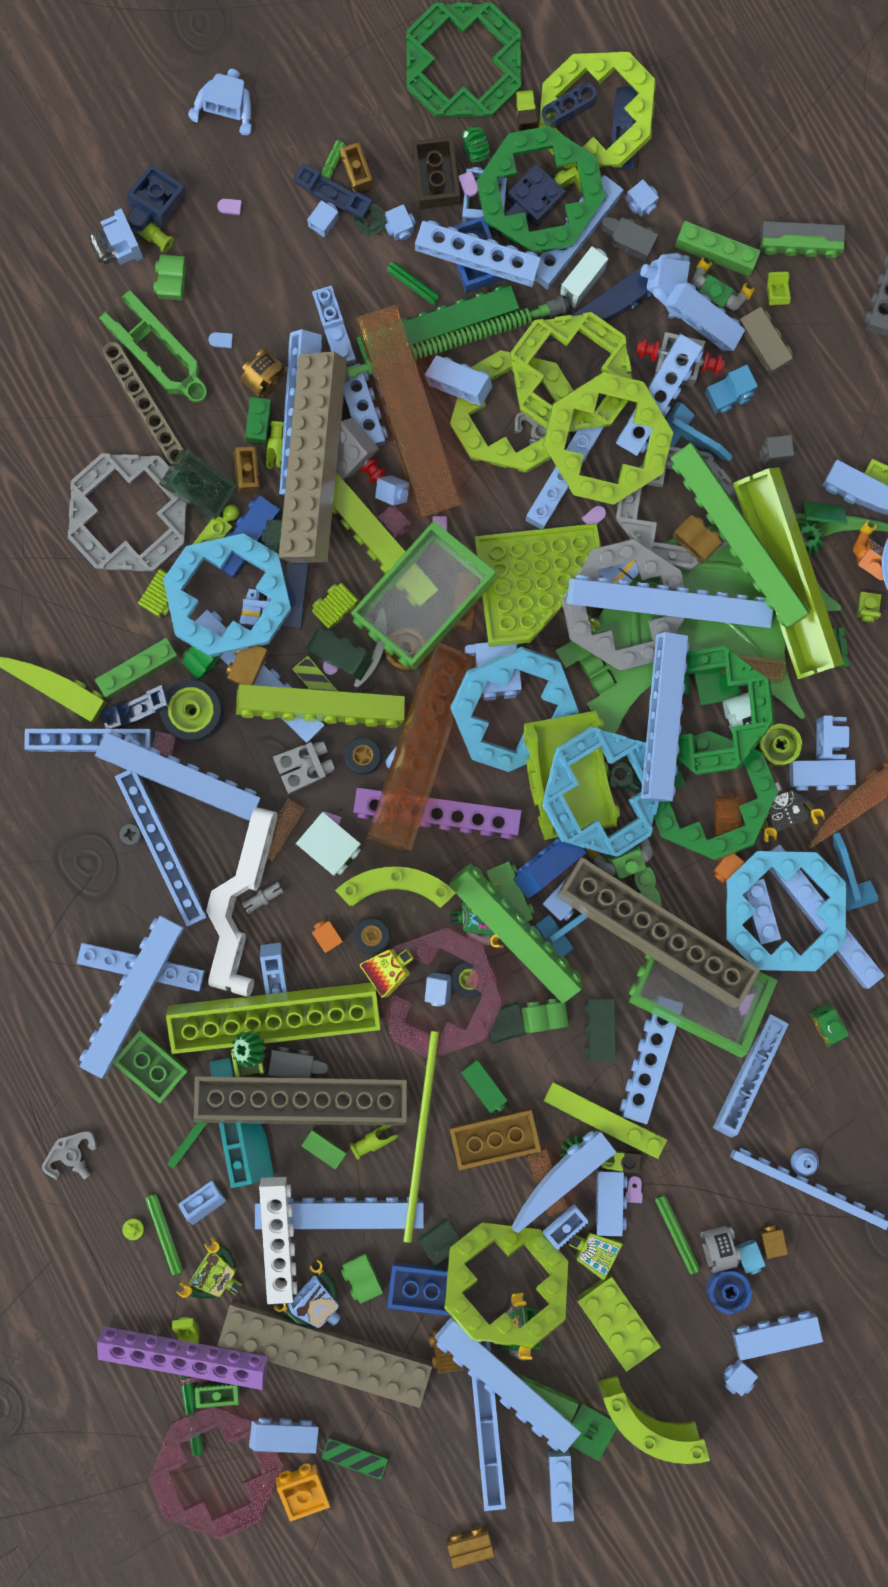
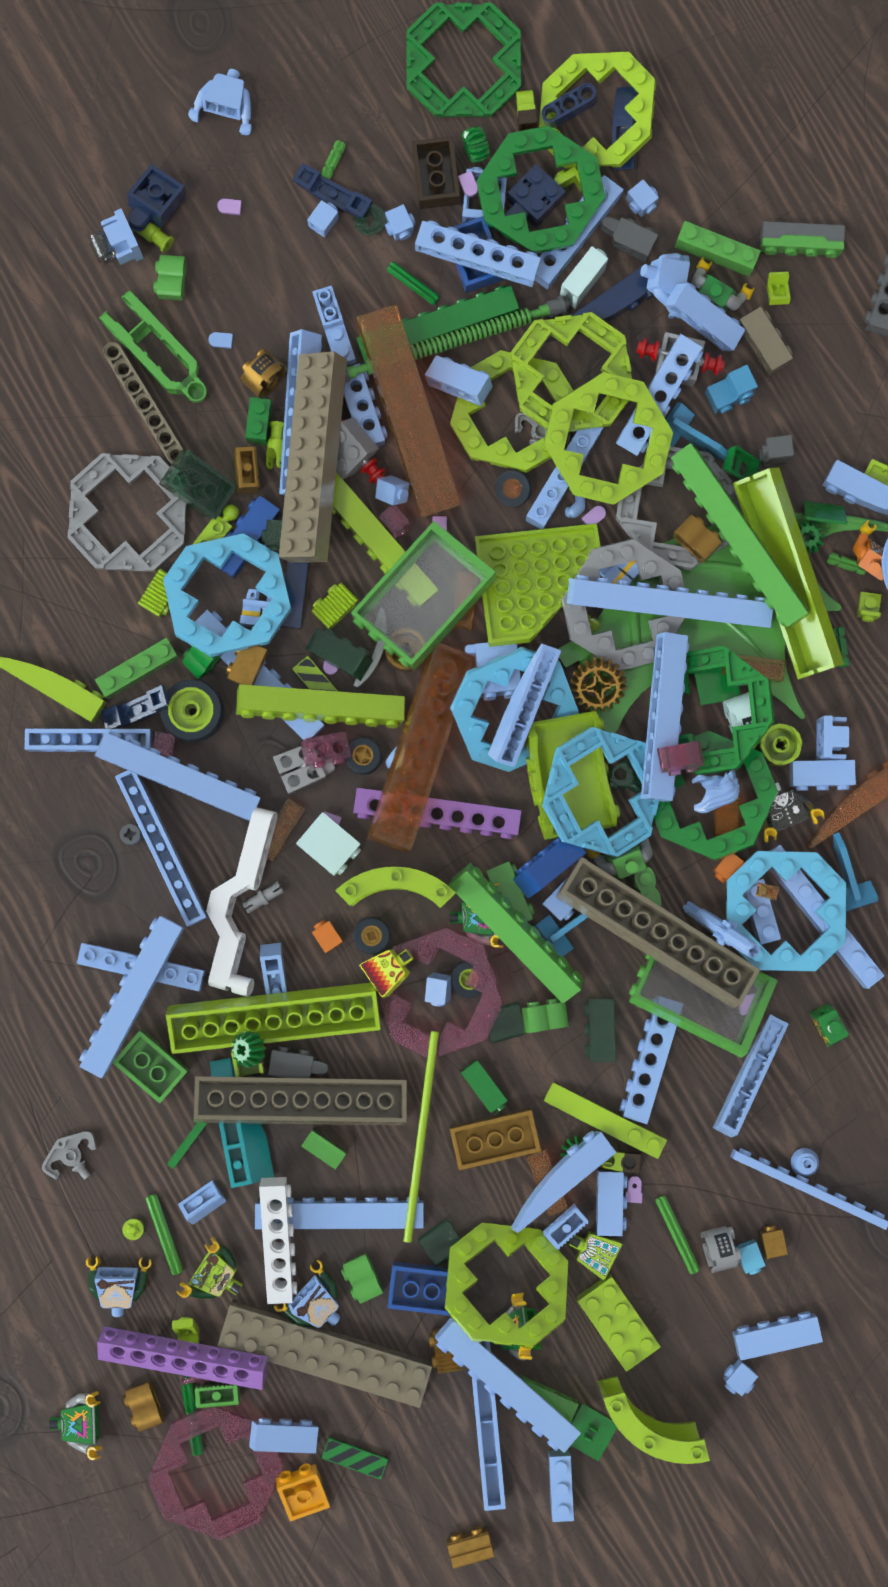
(80, 1424): none -> torso
(116, 1286): none -> torso
(144, 1406): none -> pearl gold brick
(324, 745): none -> clear pink brick
(356, 168): pearl gold brick -> none
(371, 1142): lime piece -> none
(513, 488): none -> black wheel
(523, 706): none -> light blue slope
(576, 508): none -> light blue arm
(591, 686): none -> pearl gold gear
(679, 757): none -> clear pink brick
(719, 791): none -> light blue hair
(724, 931): none -> light blue piece
(732, 1301): blue brick -> none
(740, 455): none -> green piece
(767, 891): none -> clear orange piece
(845, 563): none -> bright green axle

